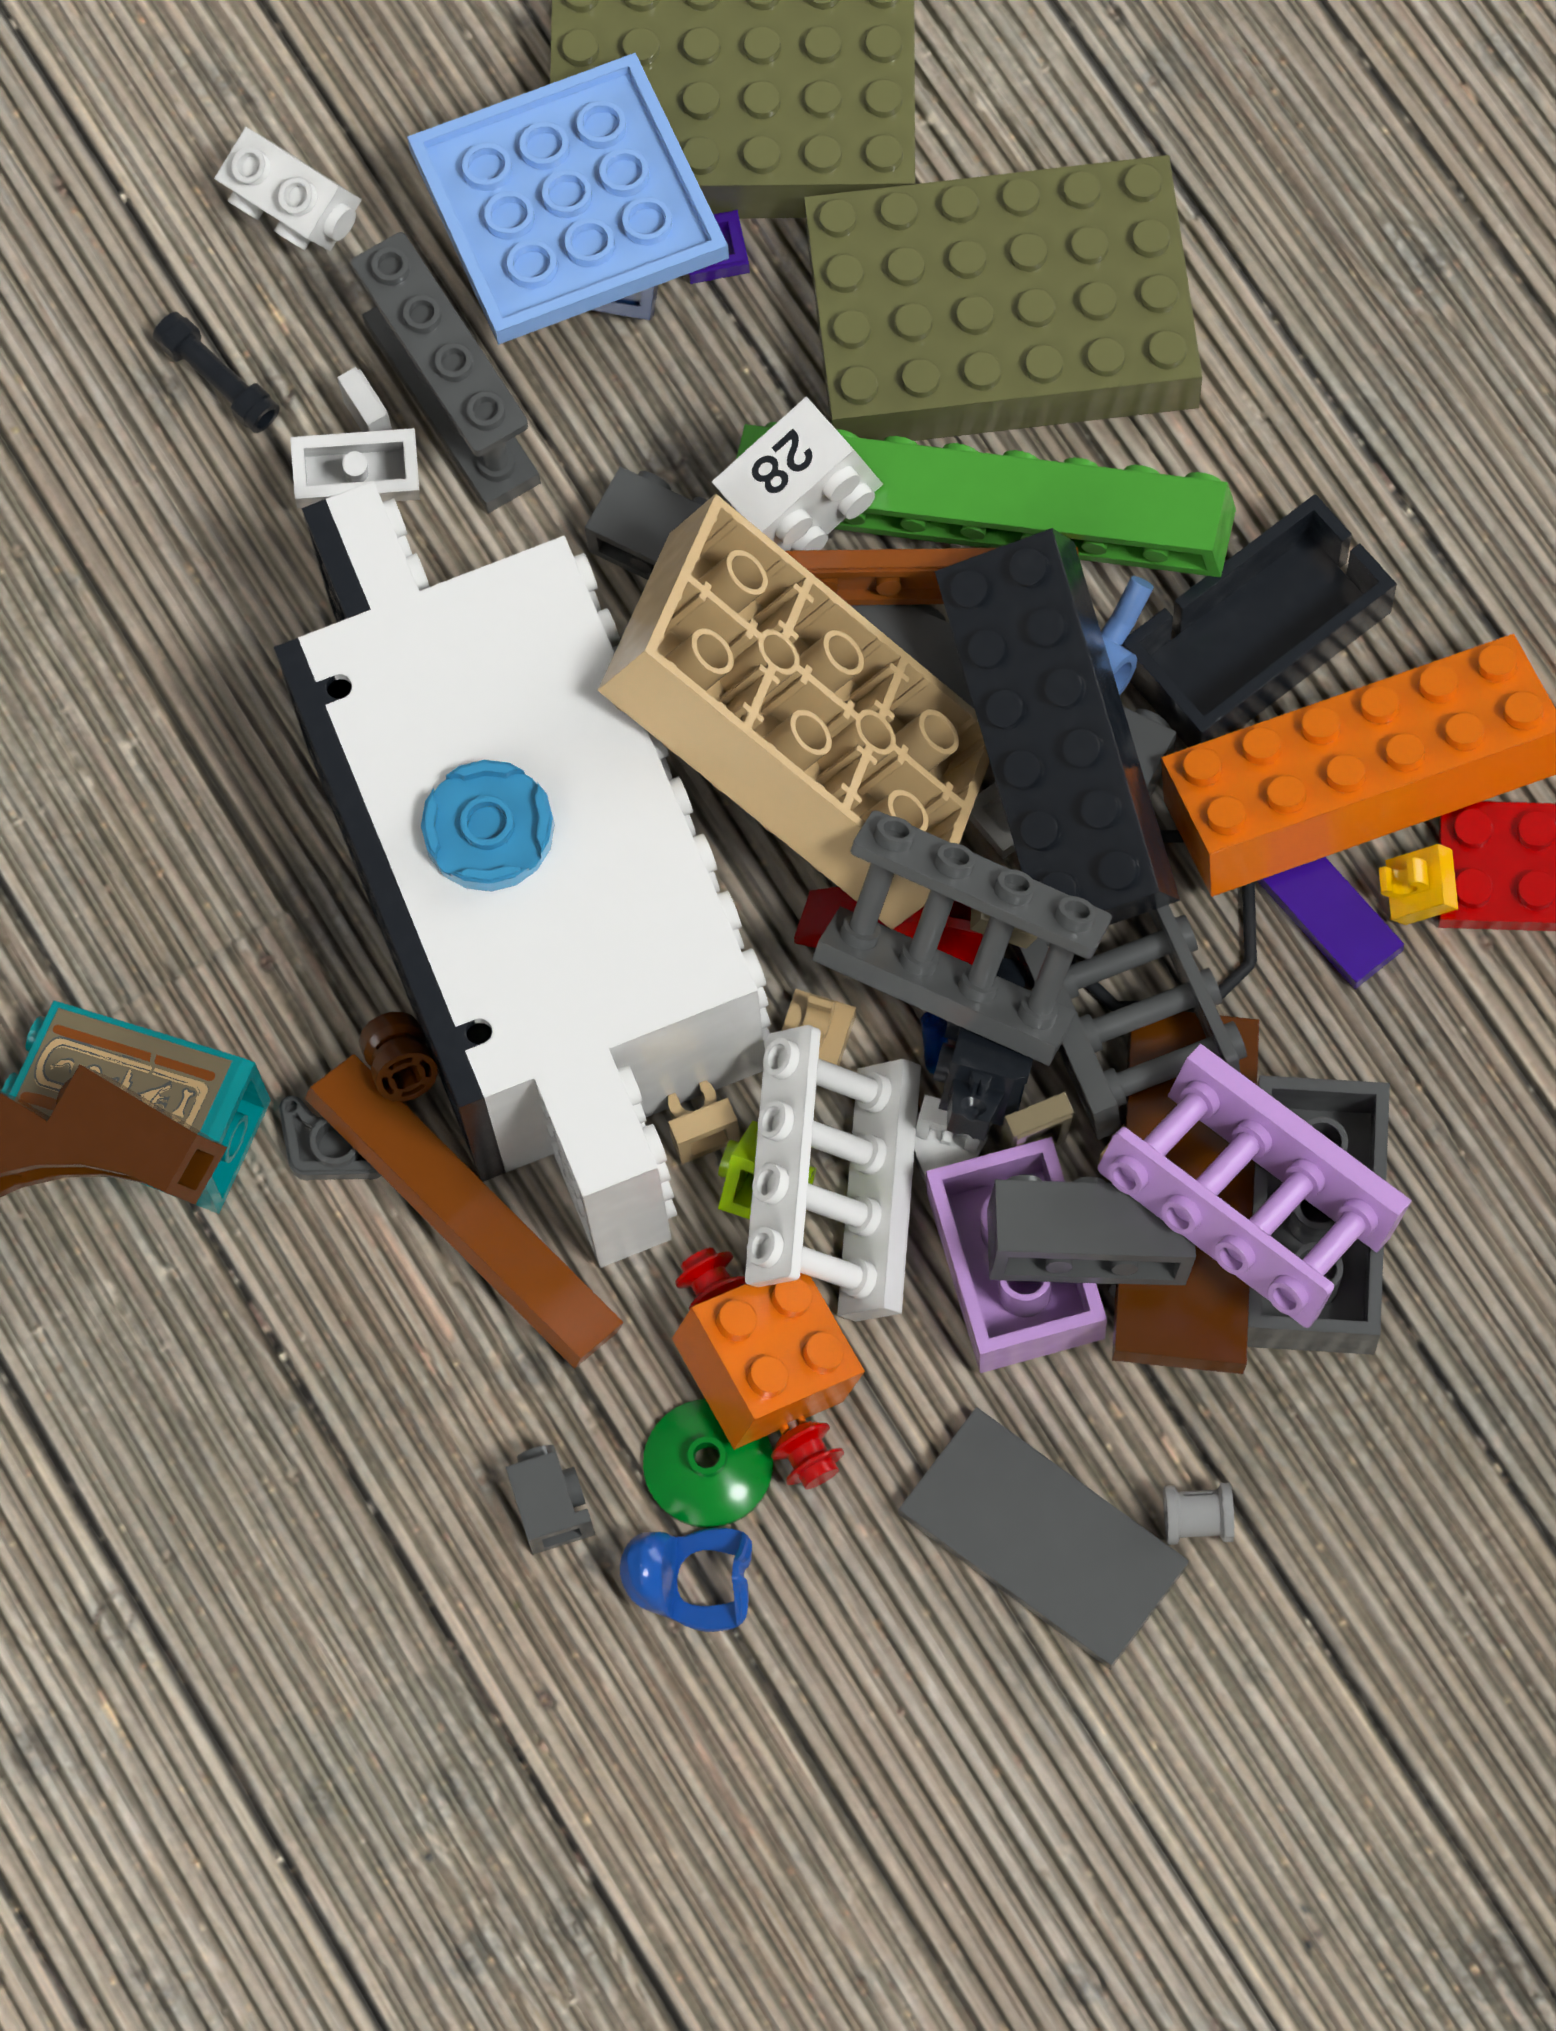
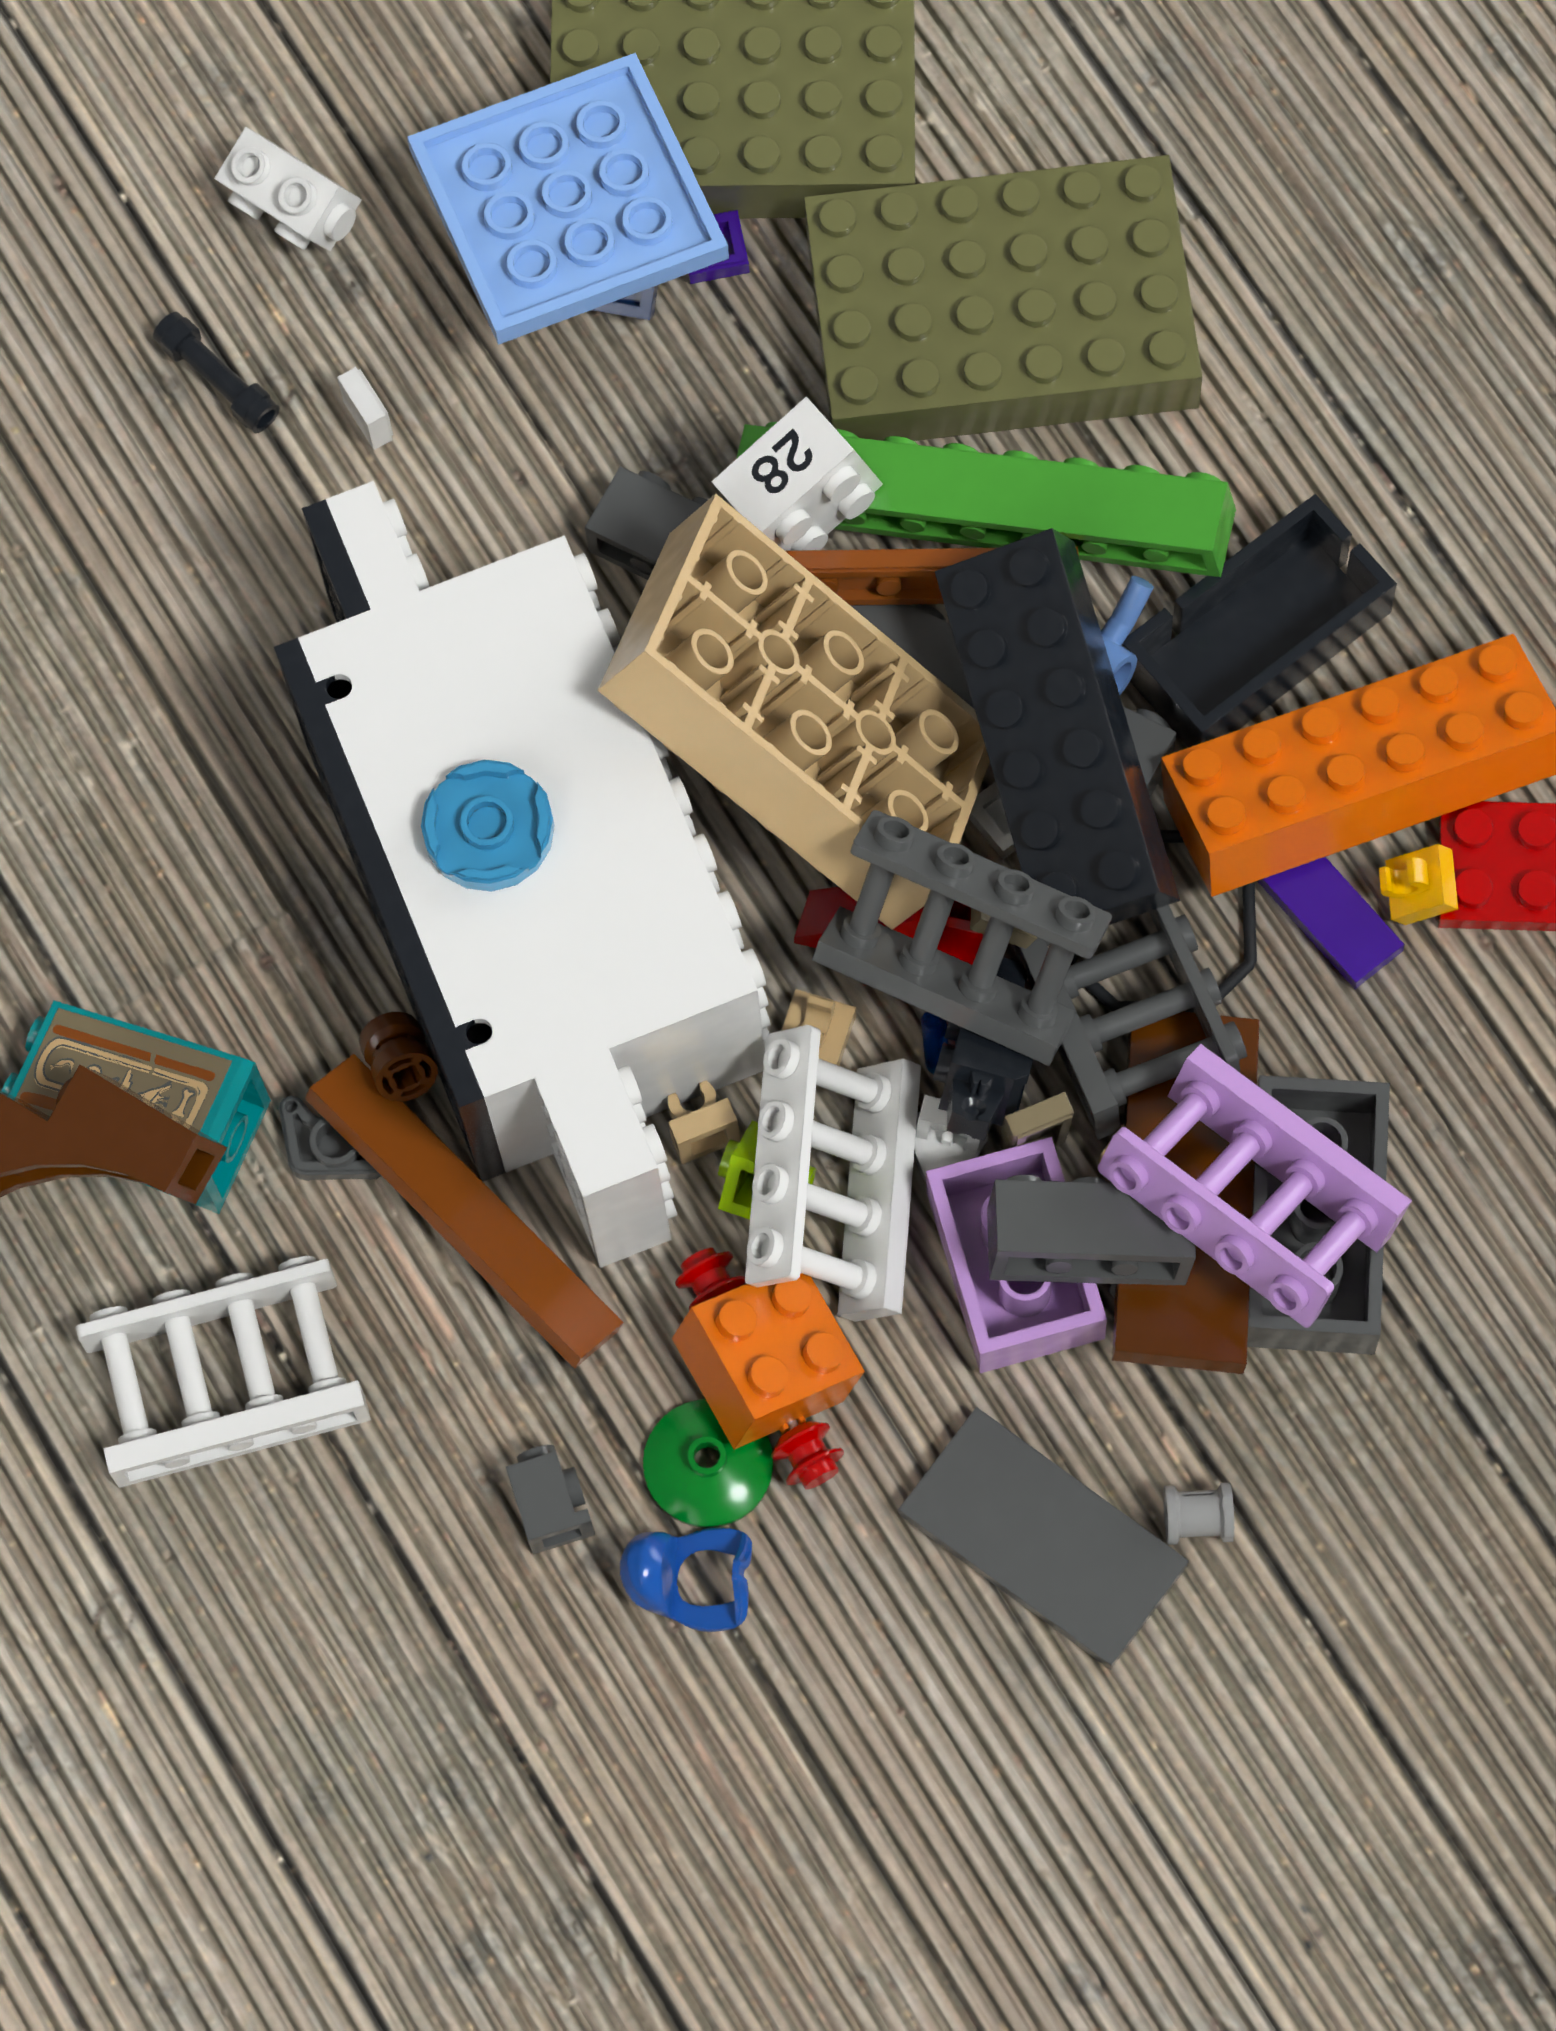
(267, 1416): none -> white fence
(344, 461): white brick -> none
(445, 371): dark grey fence -> none

